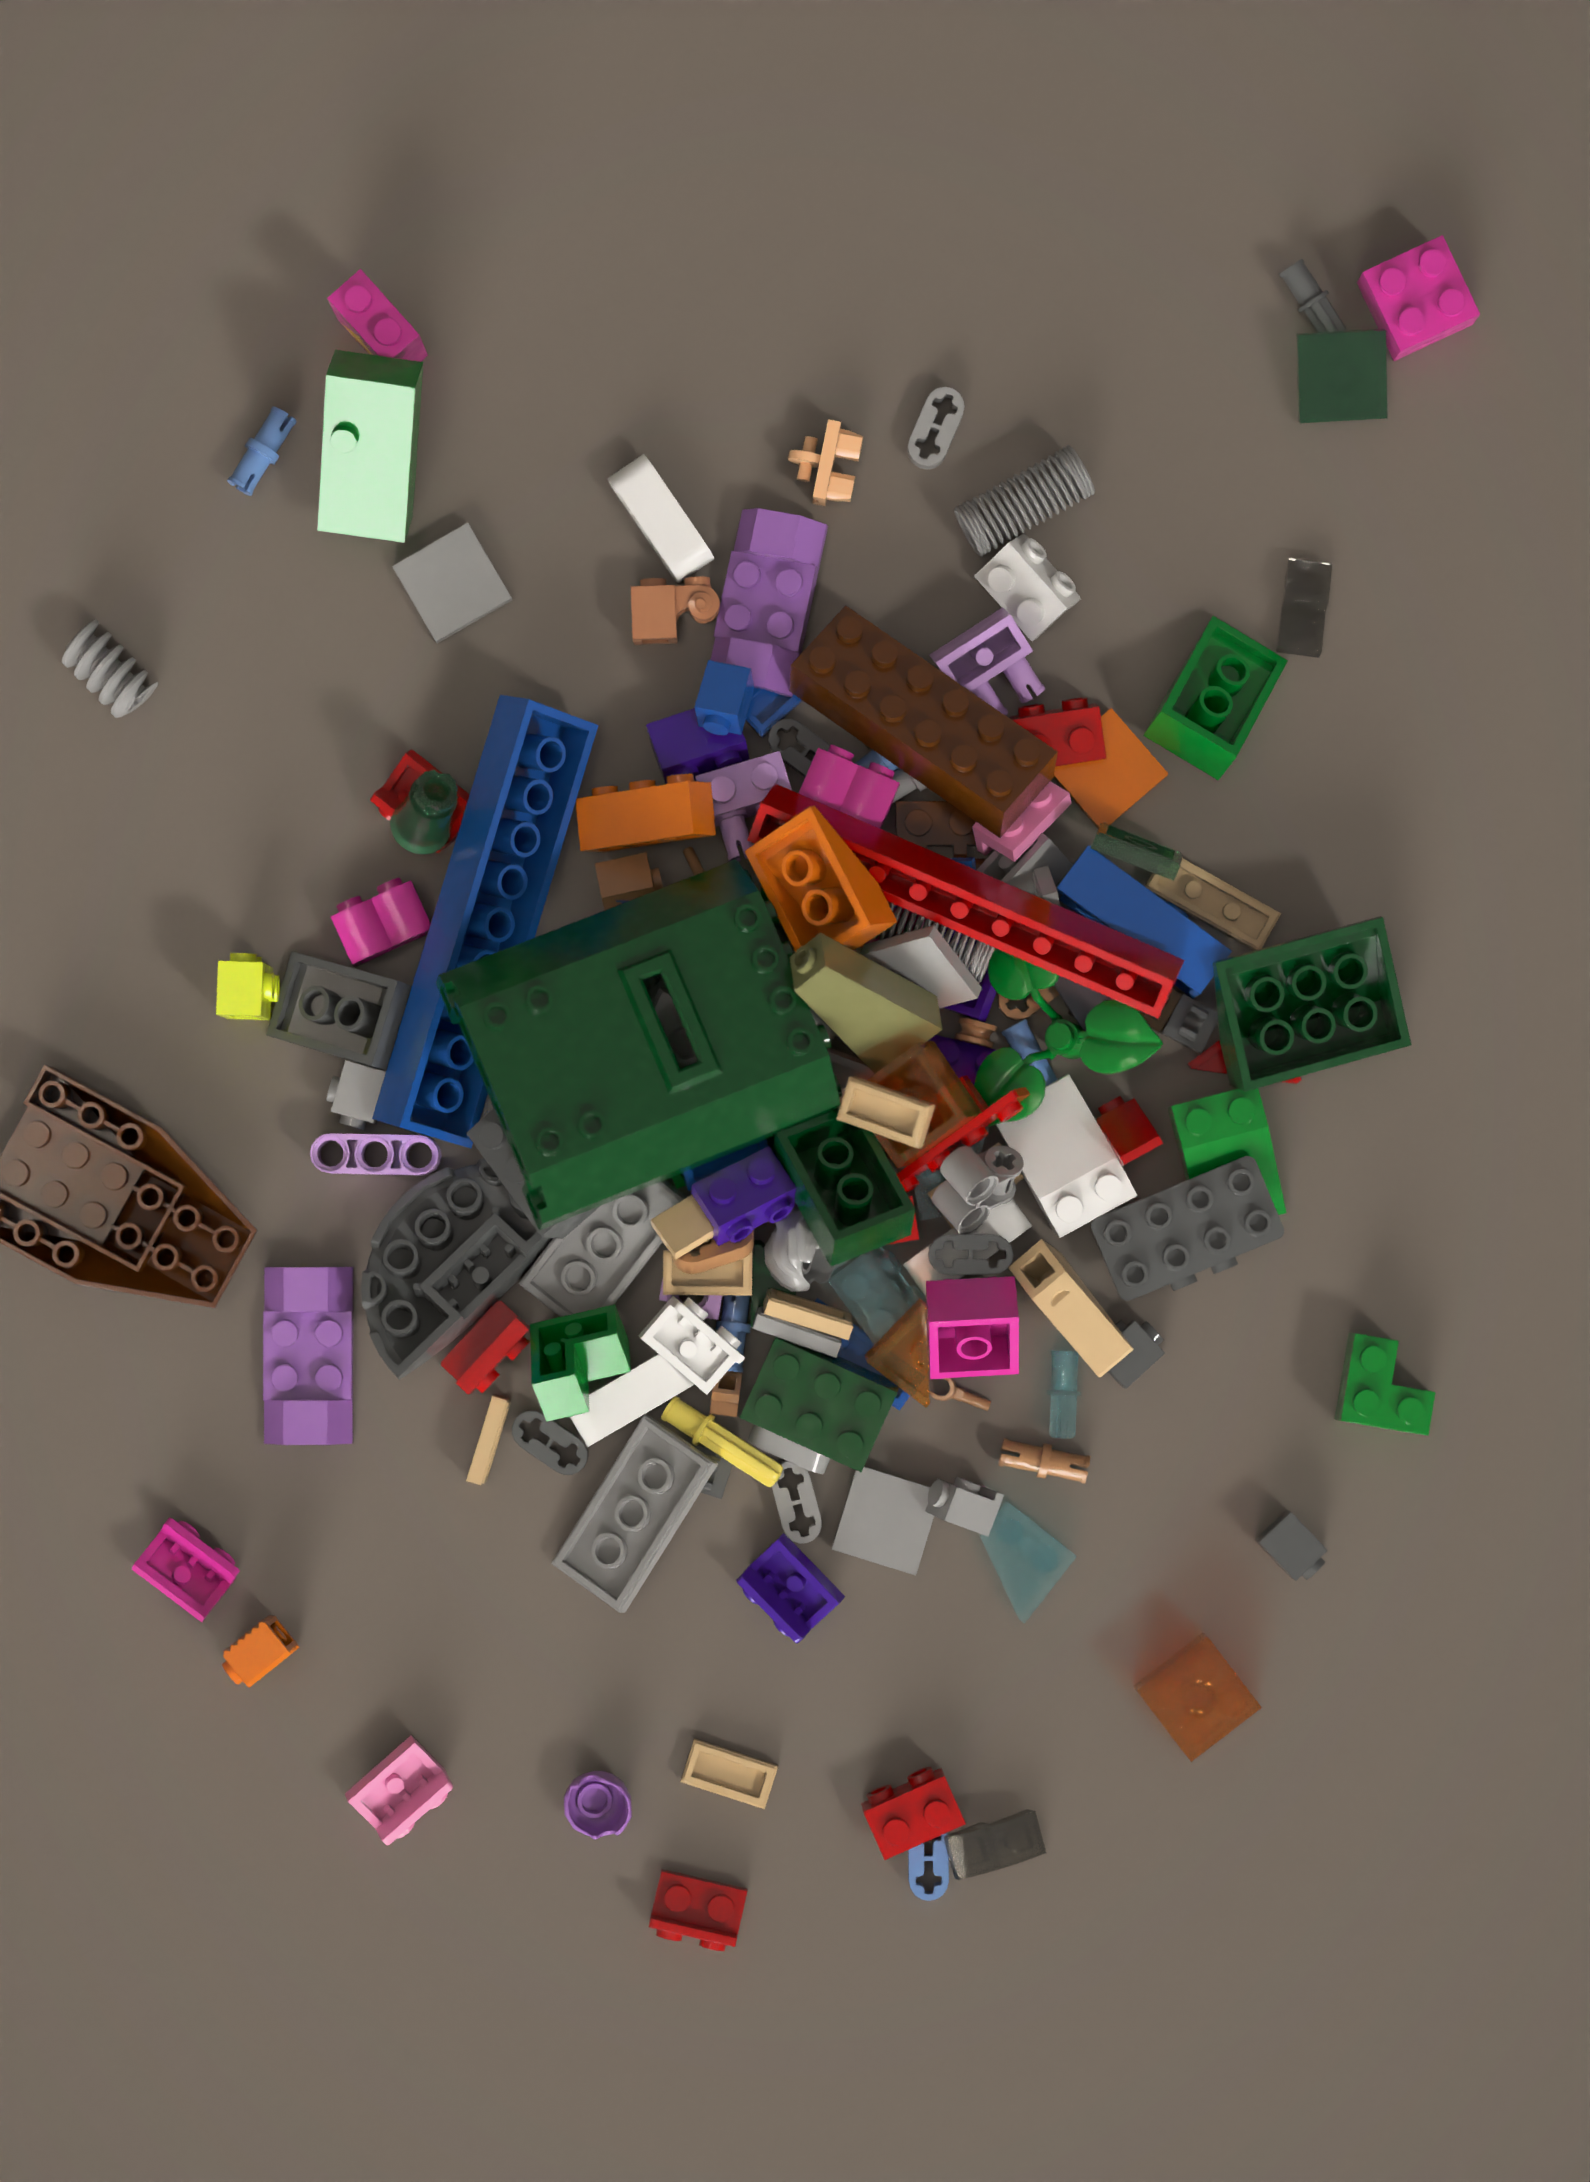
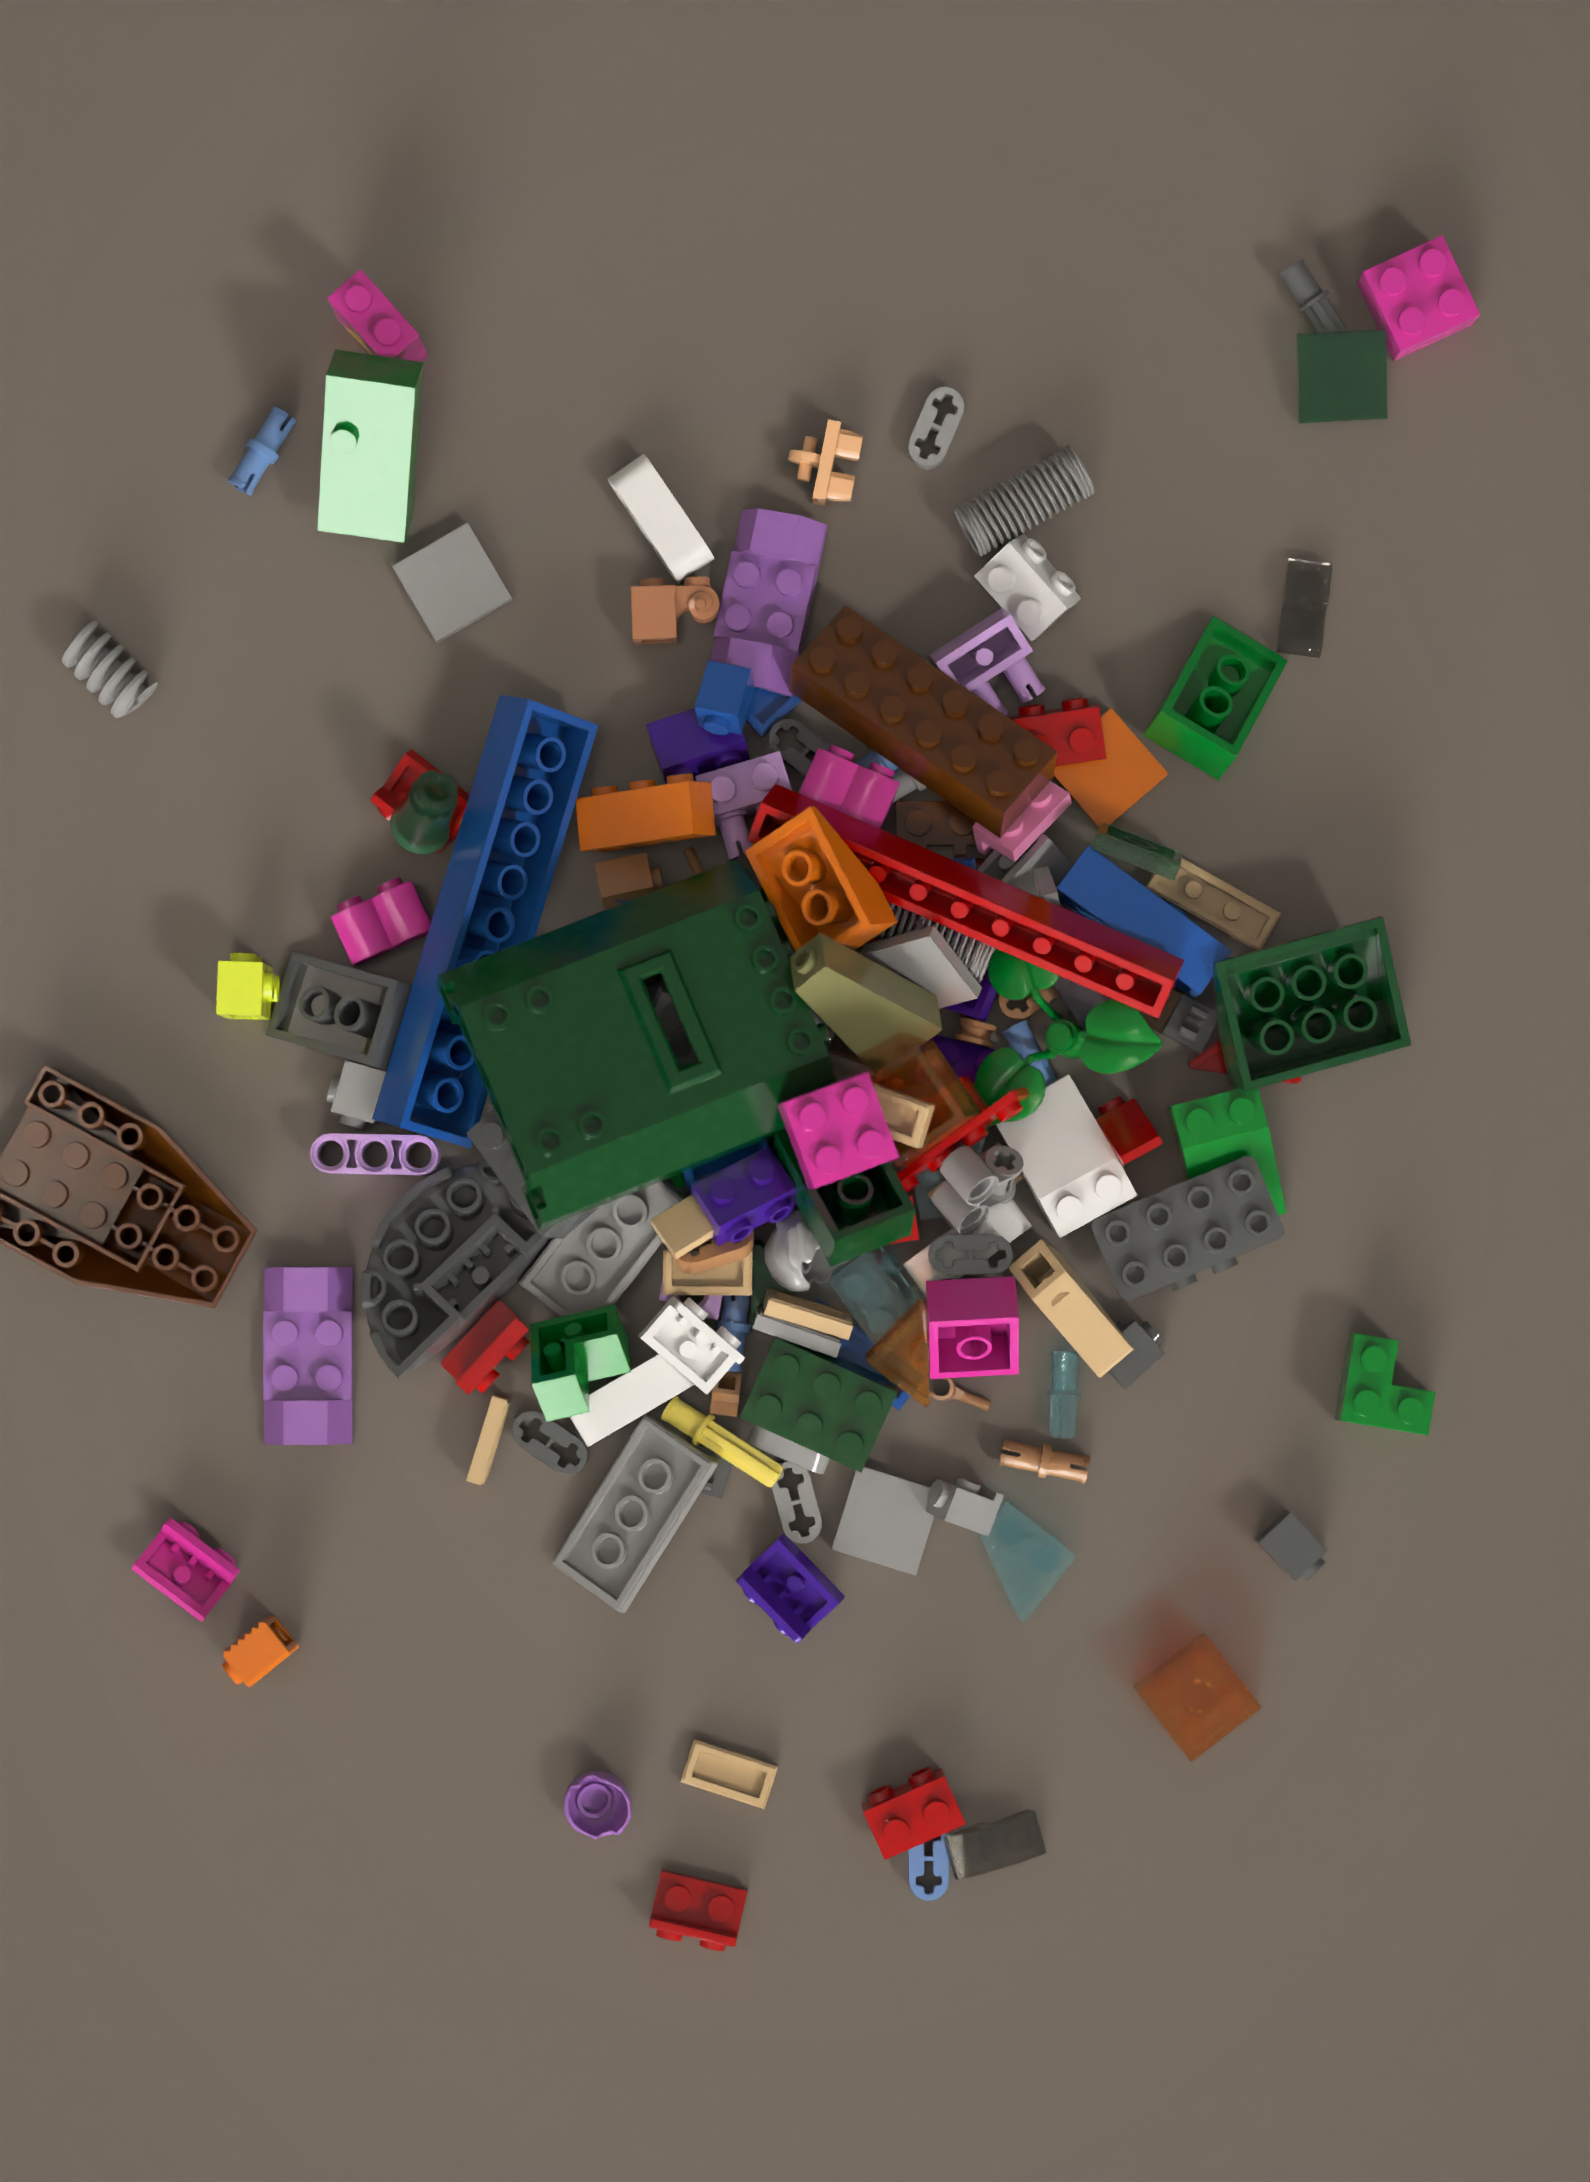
(400, 1790): bright pink bracket -> none
(838, 1130): none -> dark pink brick

